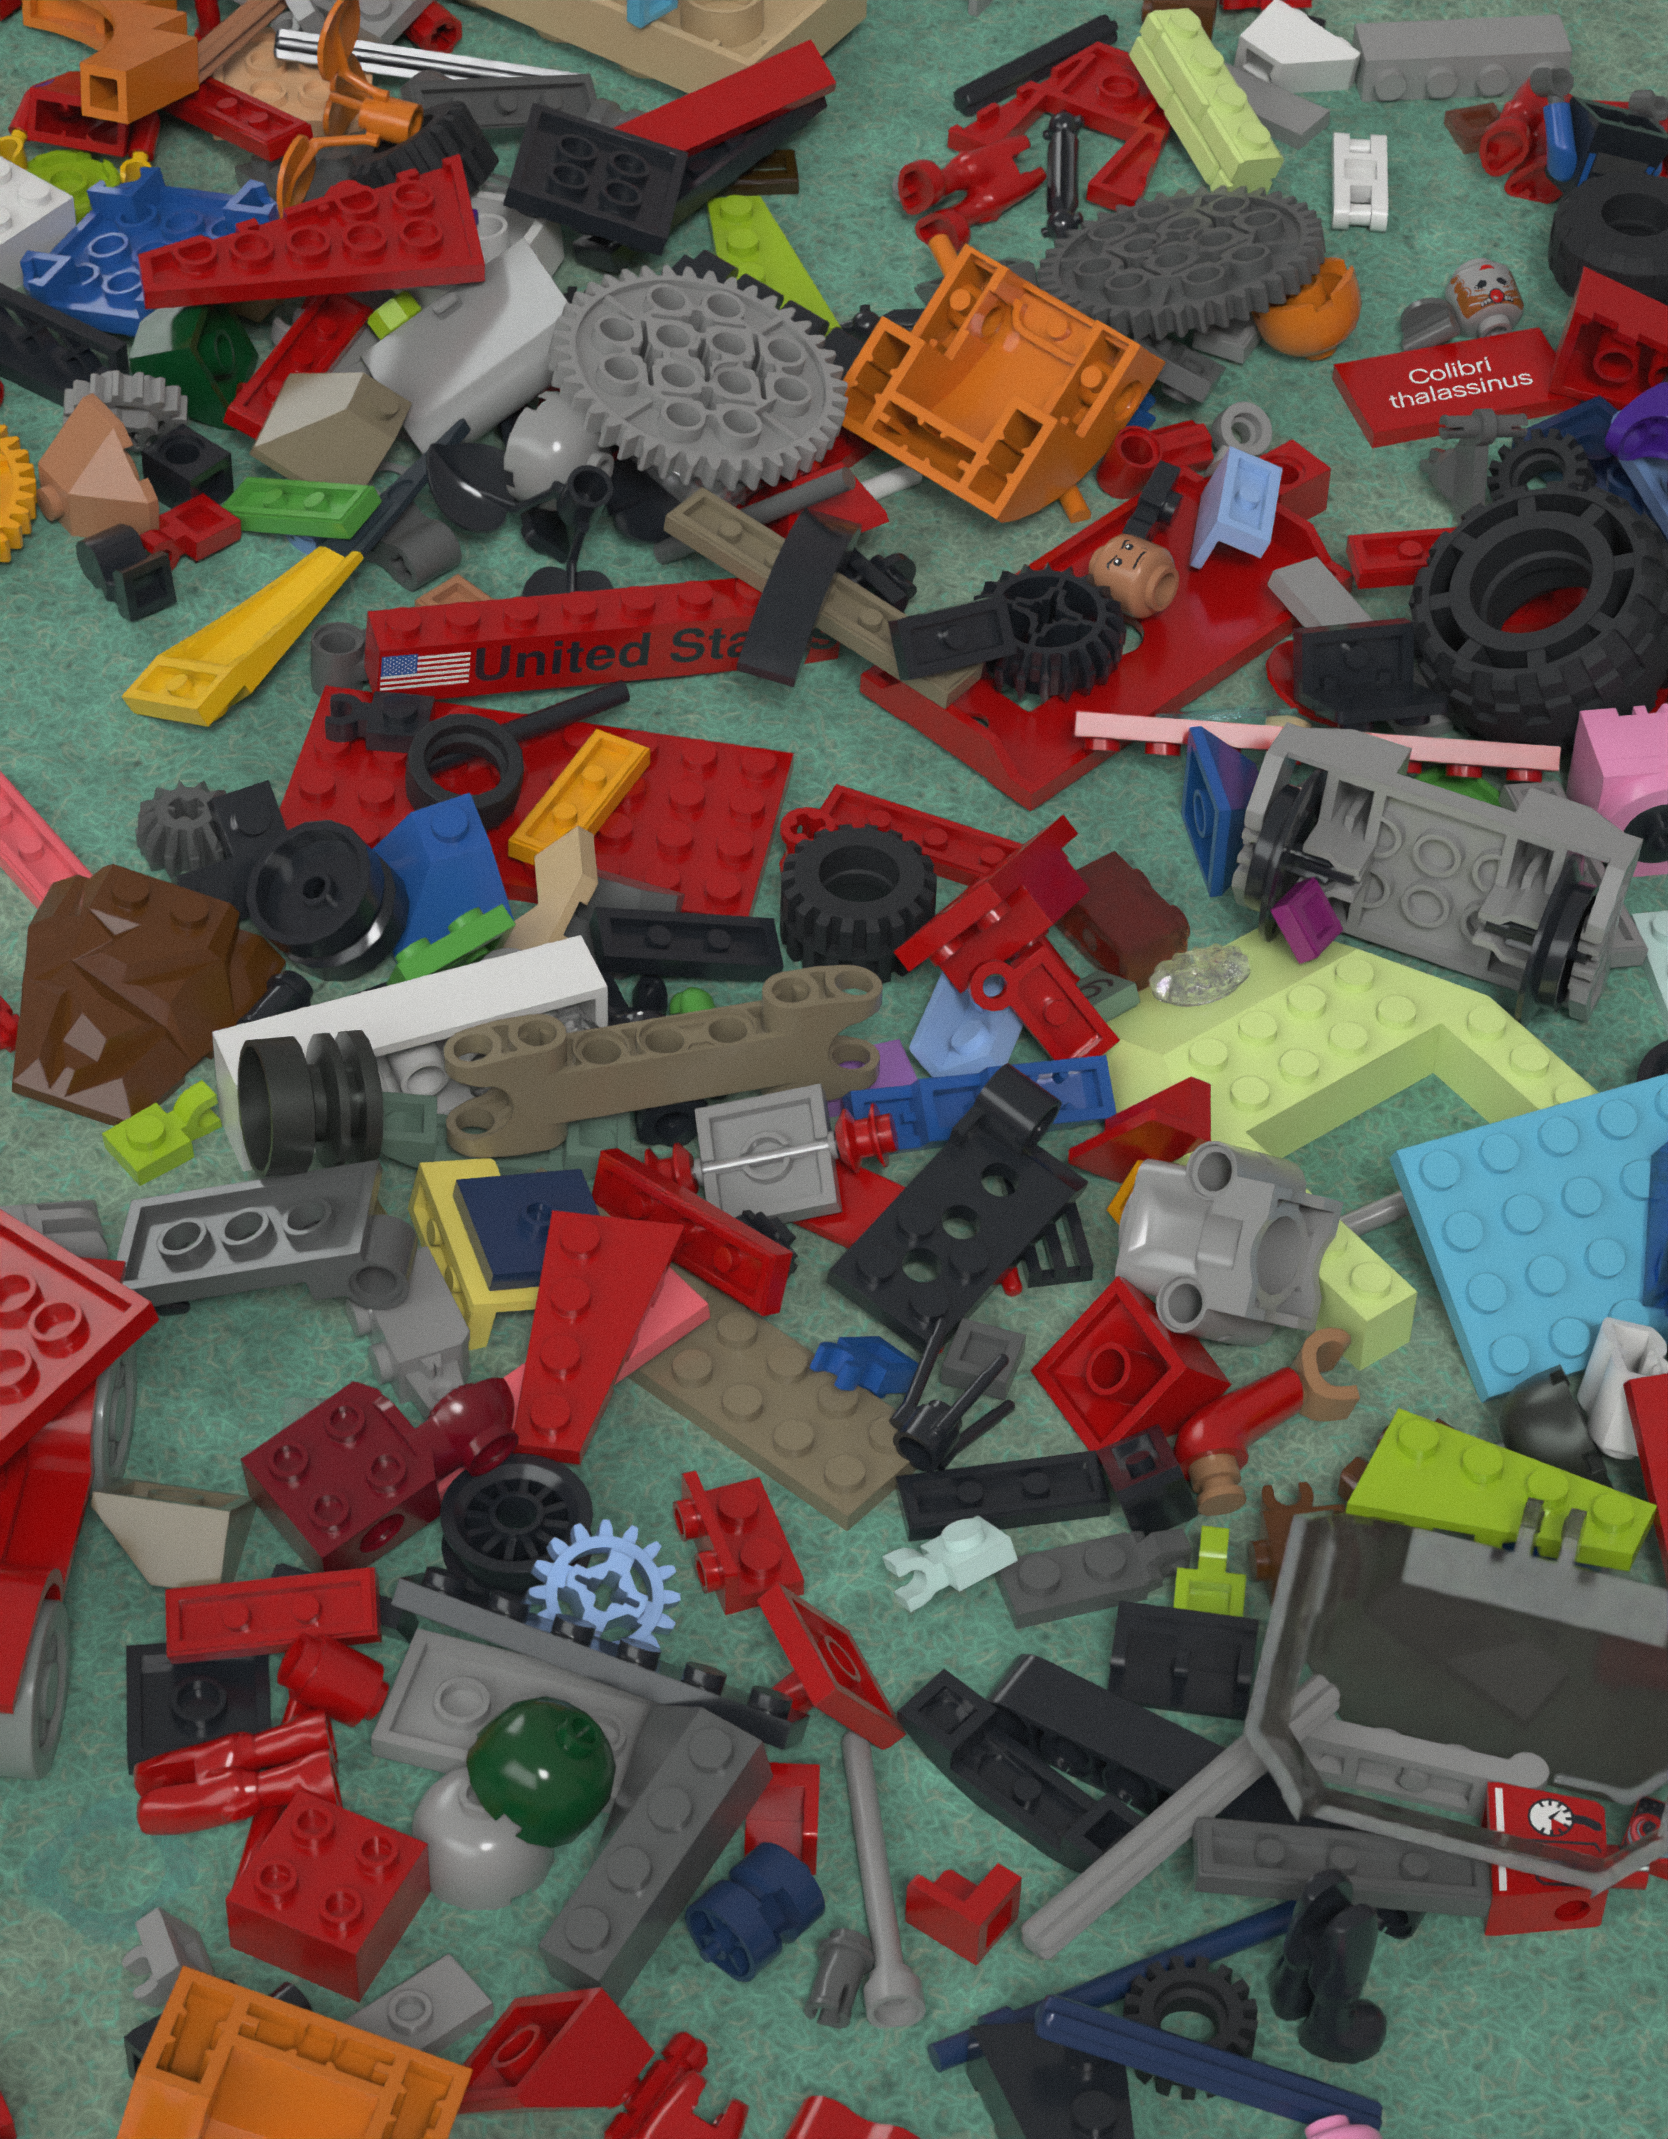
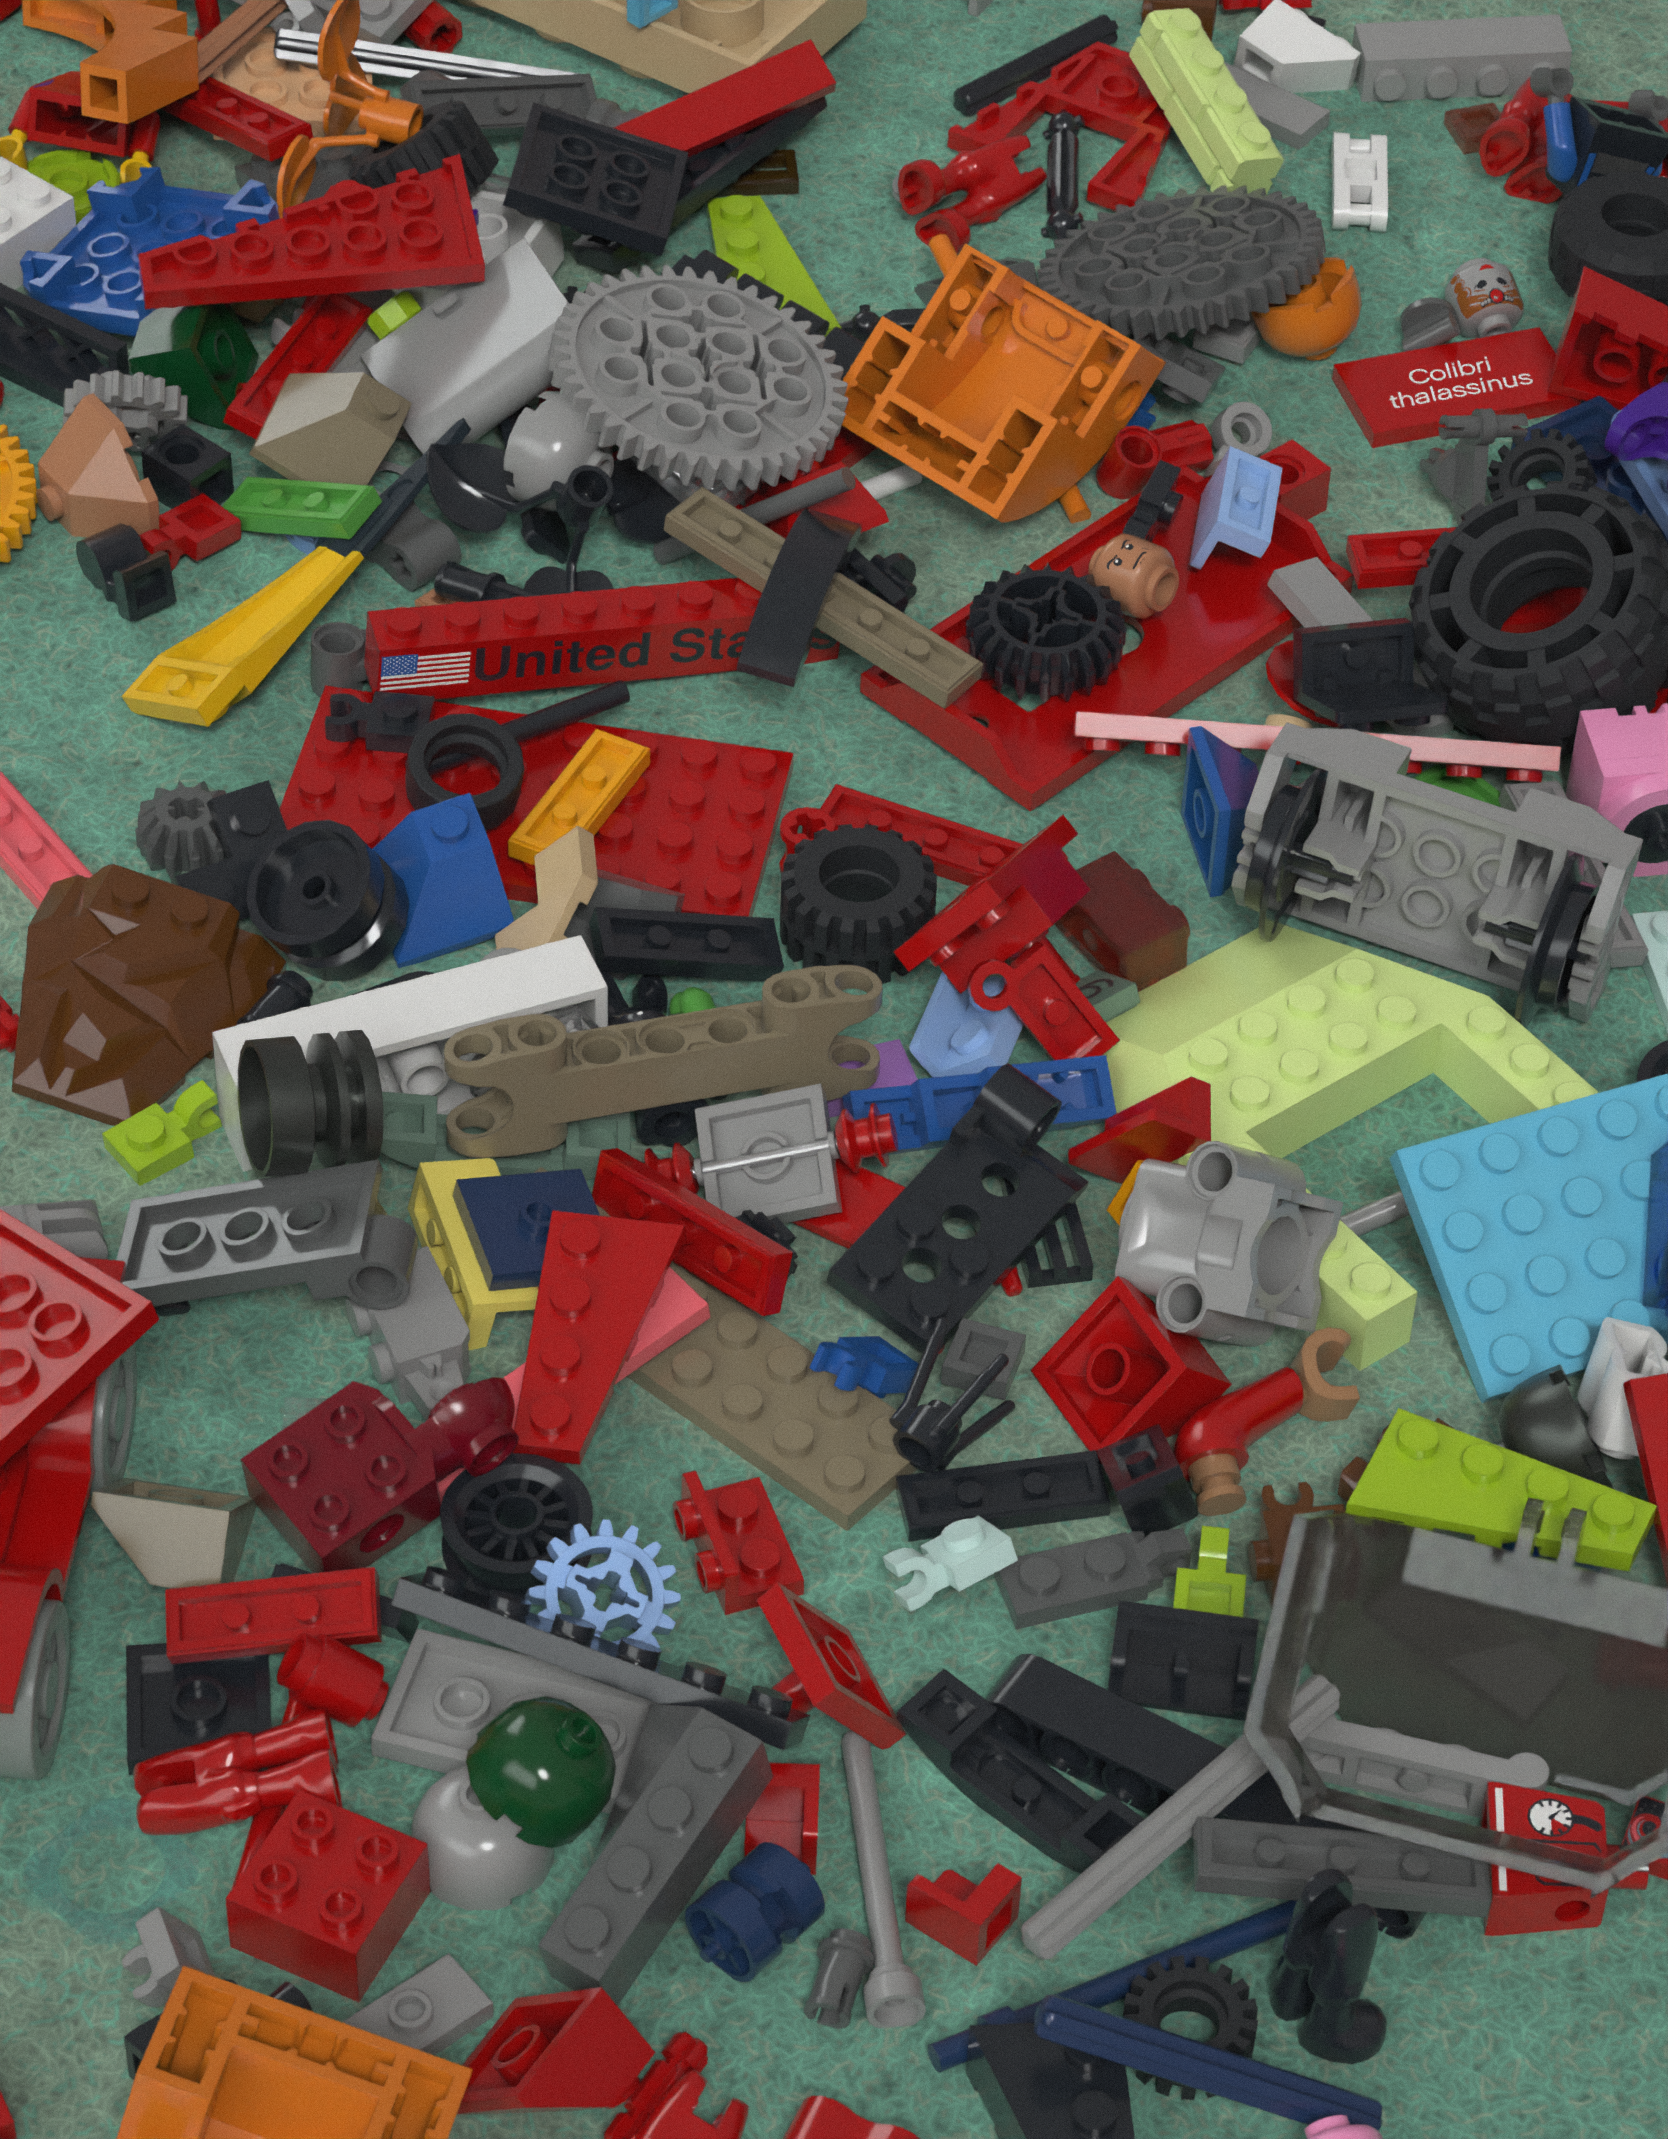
(467, 585): none -> black axle
(469, 940): bright green plate -> none
(952, 637): black plate -> none
(1200, 975): clear gear -> none
(1229, 713): clear light blue piece -> none
(1306, 919): magenta tile -> none

